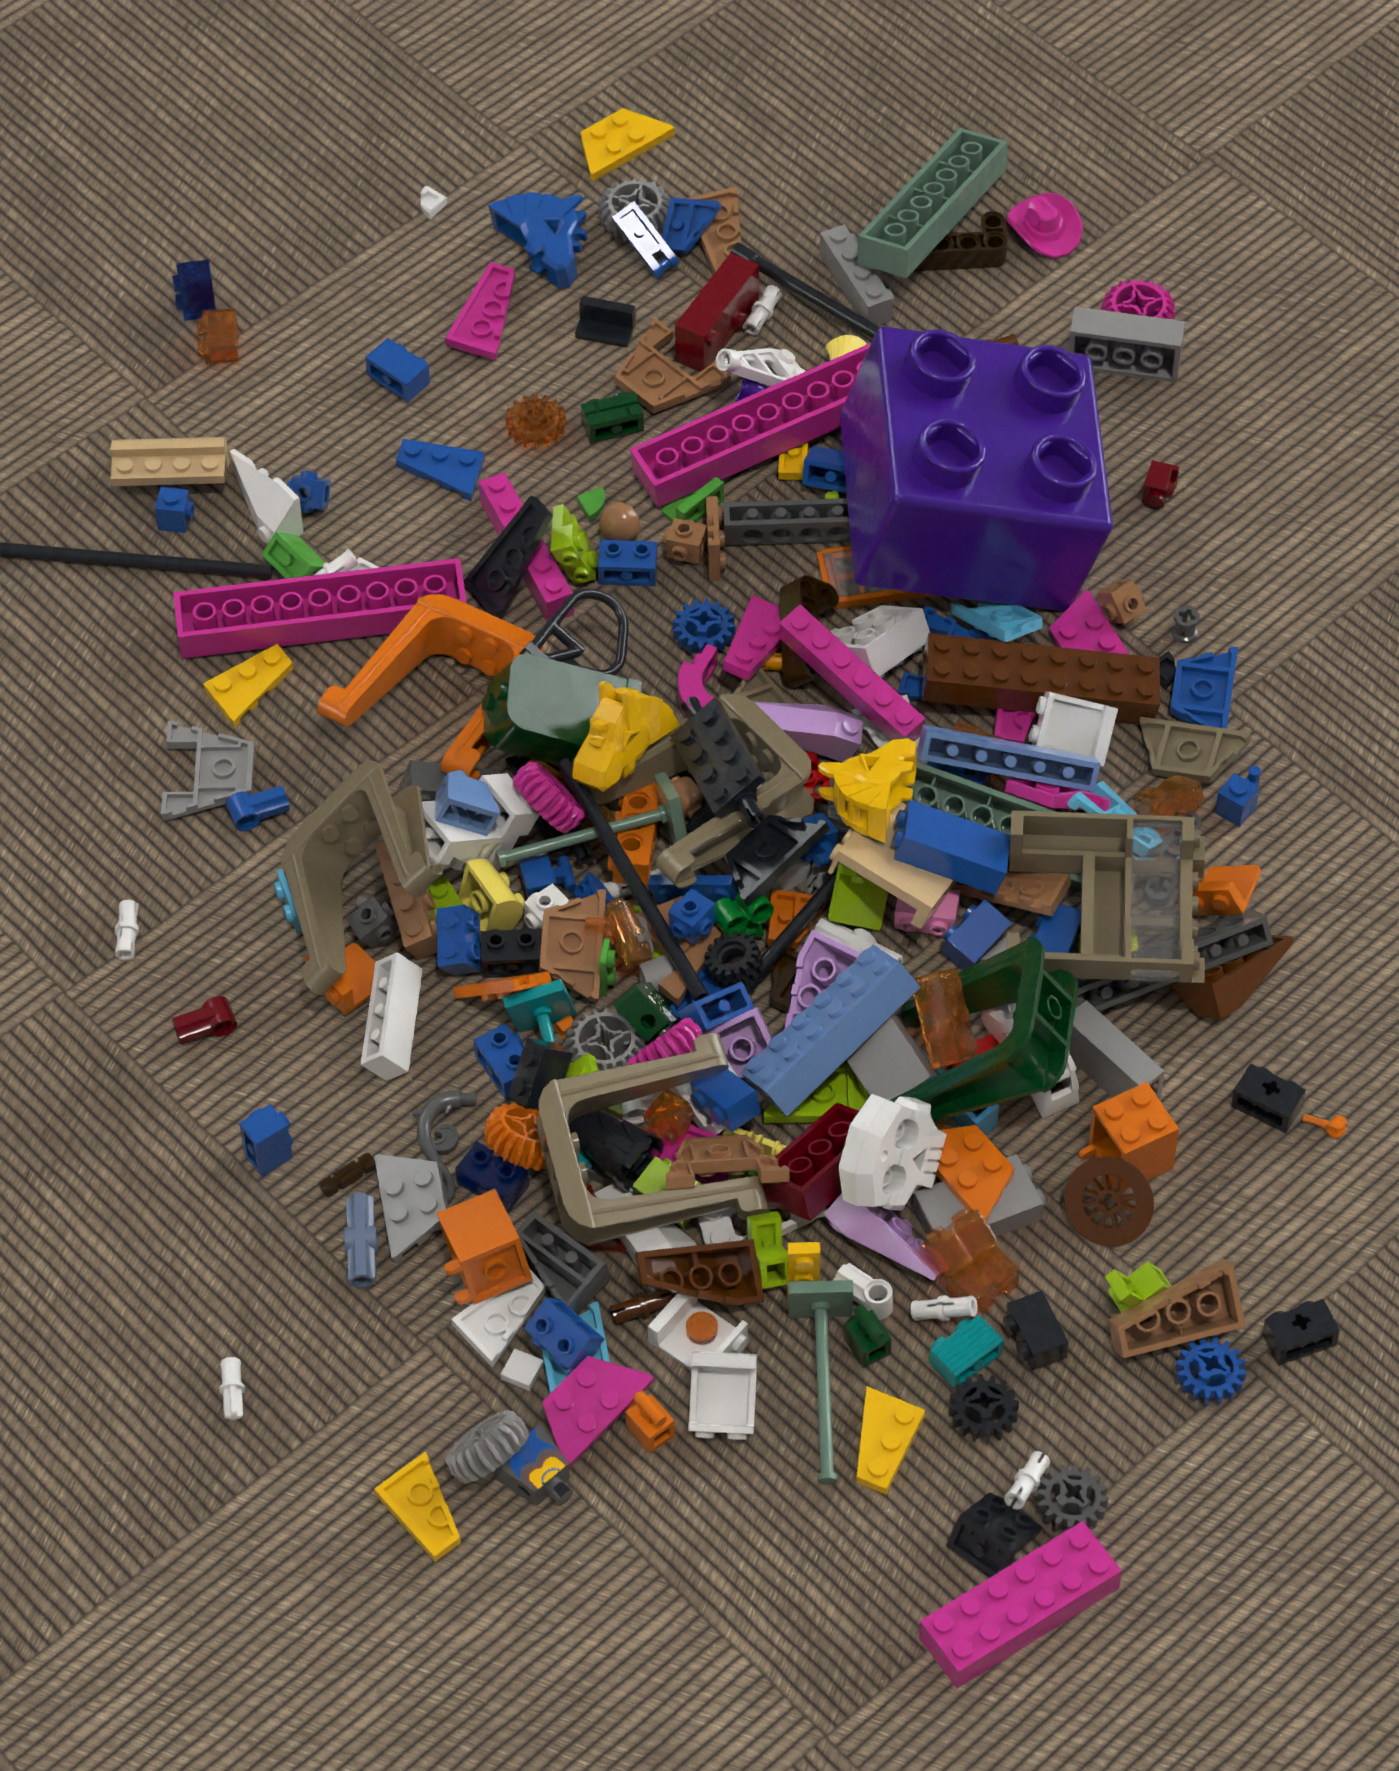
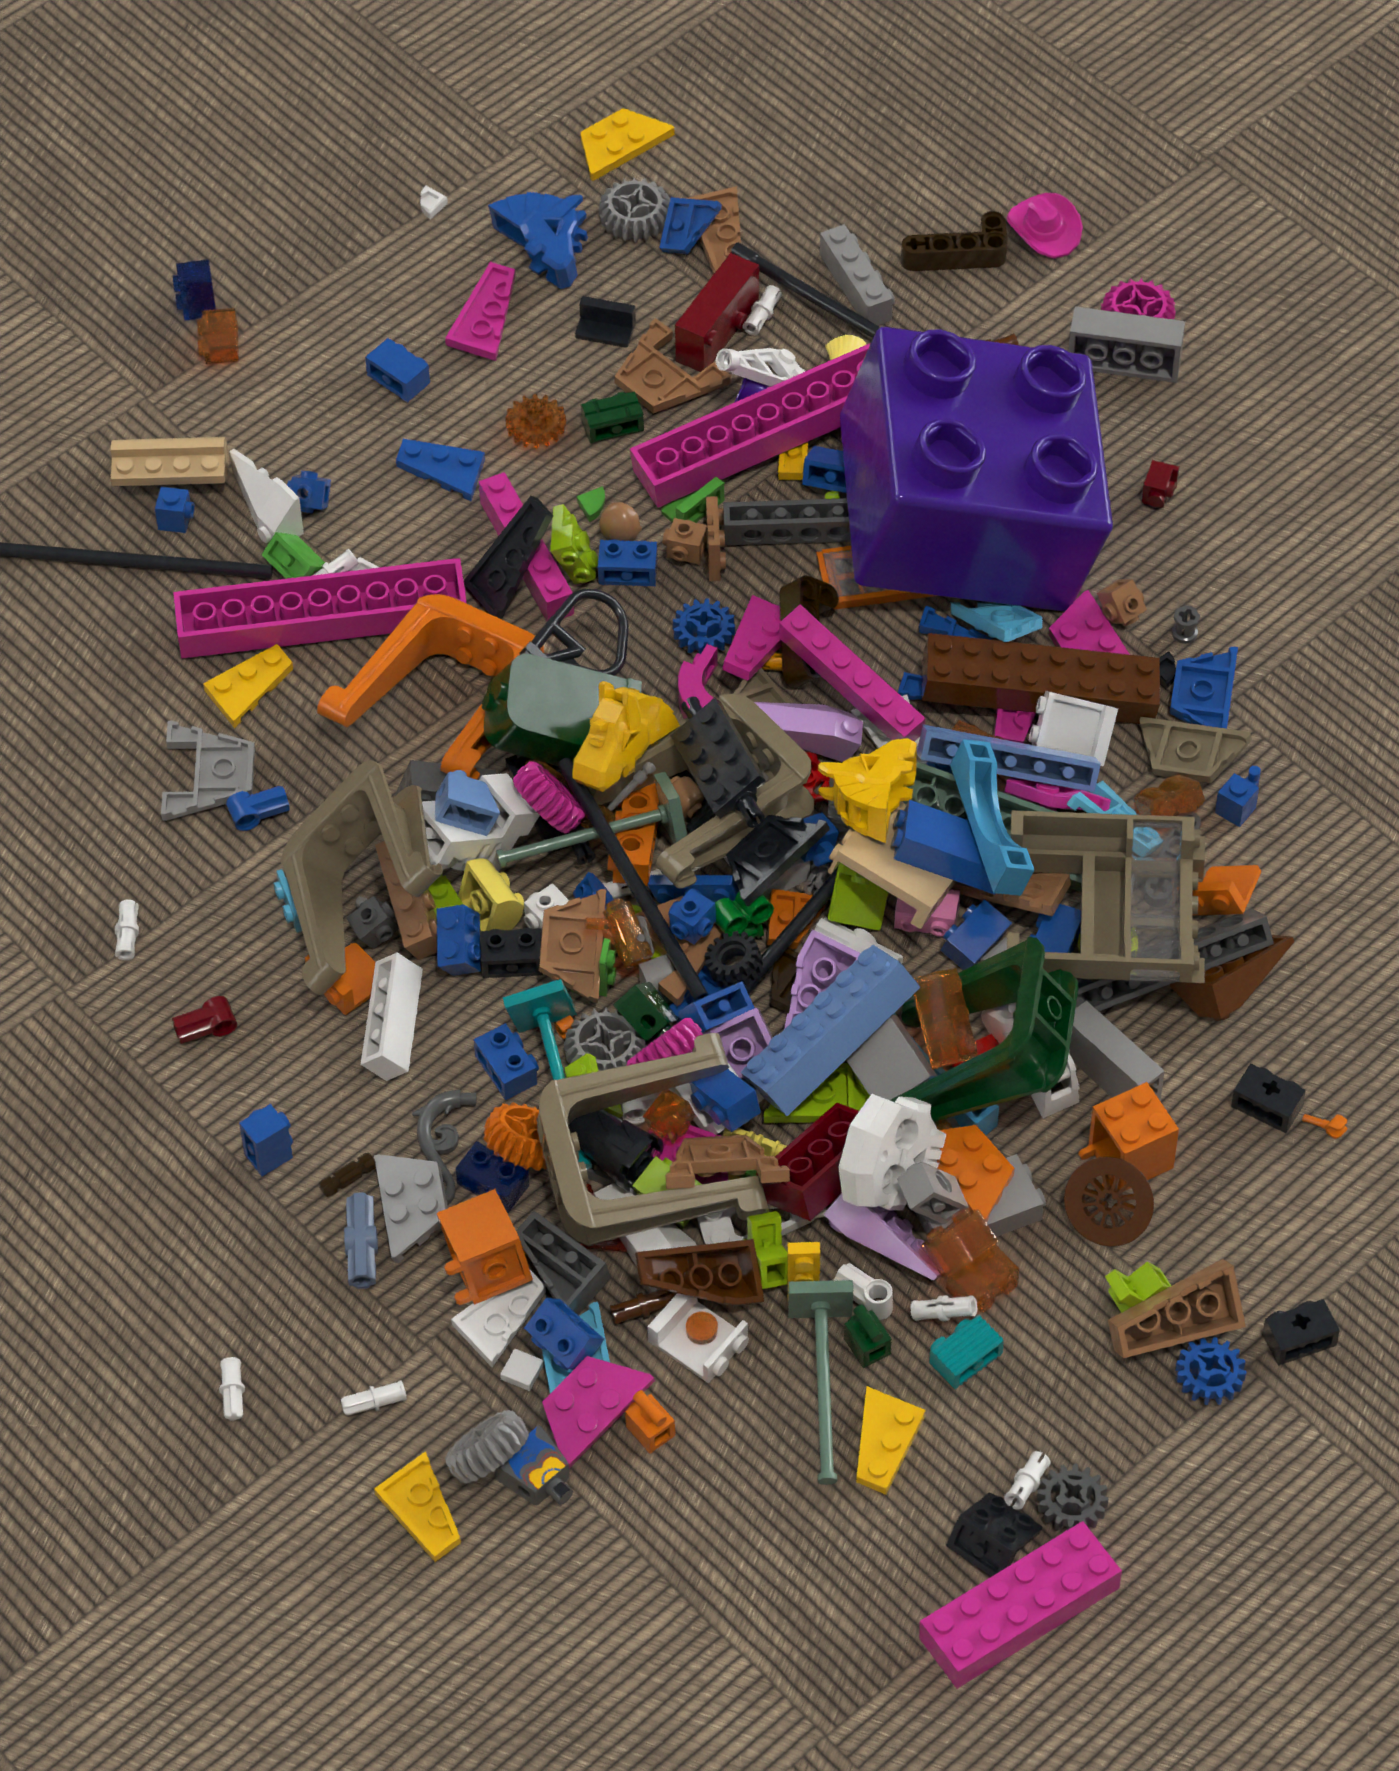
(373, 1398): none -> white axle
(502, 987): orange wing -> none
(537, 1066): black brick -> none
(538, 874): blue brick -> none
(638, 778): none -> light grey piece
(645, 239): plate -> none
(722, 1394): white panel -> none
(885, 636): white wedge -> none
(932, 202): sand green brick -> none
(932, 1192): none -> light grey brick
(976, 778): none -> dark azure arch
(993, 1397): black gear -> none
(1036, 1330): black brick -> none

